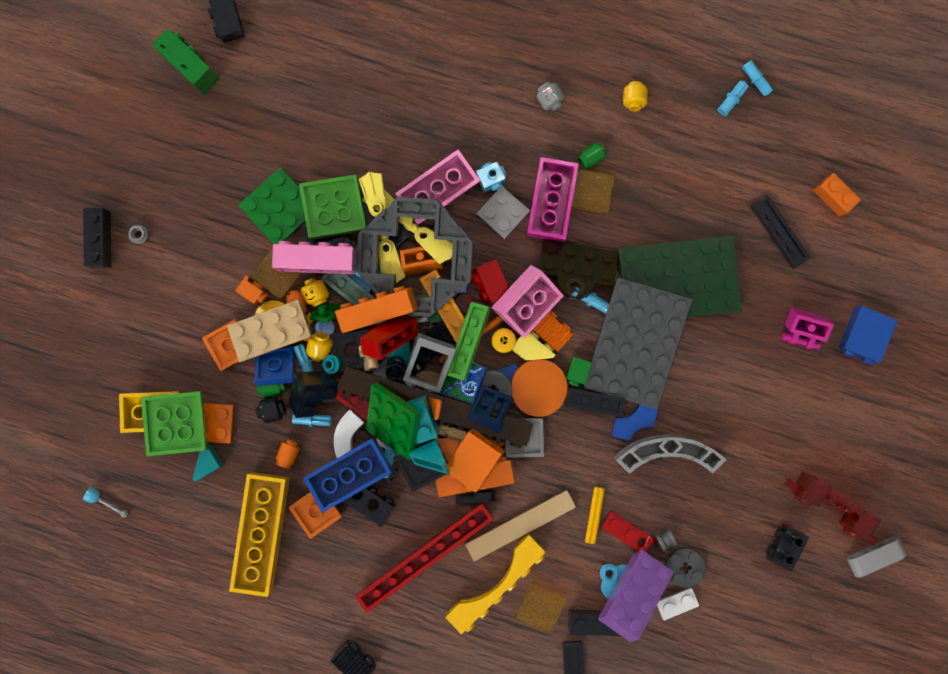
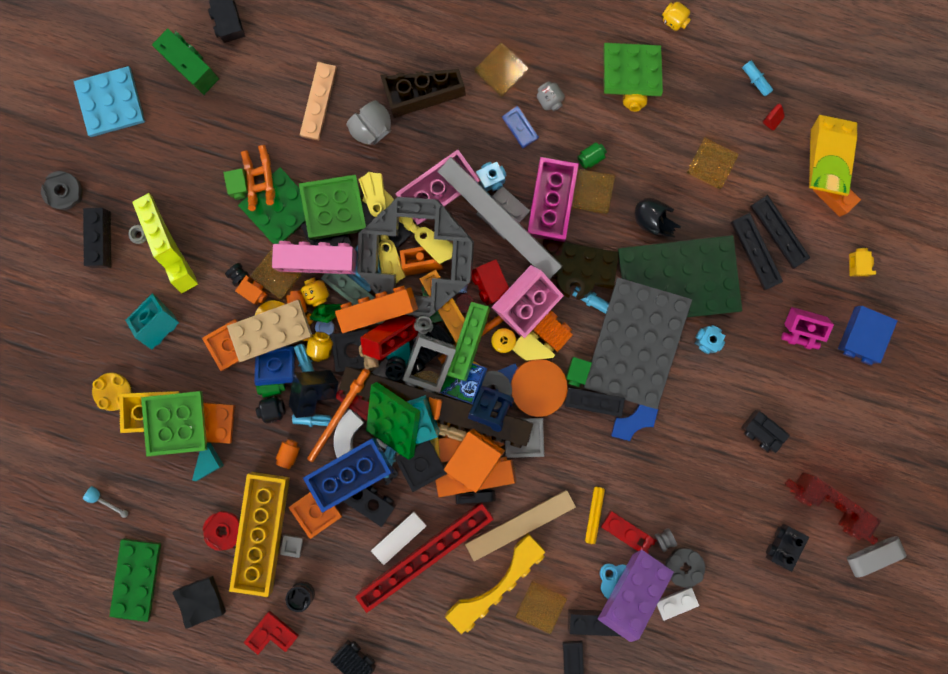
(70, 197): none -> dark grey plate
(107, 390): none -> yellow dish
(109, 101): none -> medium azure plate
(135, 580): none -> green plate
(151, 322): none -> teal slope
(162, 244): none -> neon yellow arch
(199, 602): none -> black brick
(211, 530): none -> red plate
(236, 183): none -> bright green brick
(236, 274): none -> black wheel
(251, 173): none -> orange piece
(271, 629): none -> red plate
(292, 546): none -> light grey plate
(300, 596): none -> black wheel
(318, 101): none -> light nougat plate
(336, 364): teal plate -> none
(356, 387): none -> orange bar
(371, 123): none -> light grey piece
(398, 538): none -> white tile
(421, 90): none -> dark brown wedge
(423, 320): none -> light grey plate
(430, 457): teal slope -> none
(499, 217): none -> light grey tile
(501, 69): none -> clear yellow plate
(520, 127): none -> plate
(632, 69): none -> bright green plate
(648, 217): none -> black helmet
(668, 446): light grey brick -> none
(676, 16): none -> yellow head
(703, 339): none -> medium azure brick
(712, 163): none -> clear yellow plate
(732, 98): medium azure axle -> none
(756, 251): none -> black plate
(765, 432): none -> black brick
(774, 117): none -> red slope
(832, 154): none -> yellow slope
(861, 263): none -> yellow brick

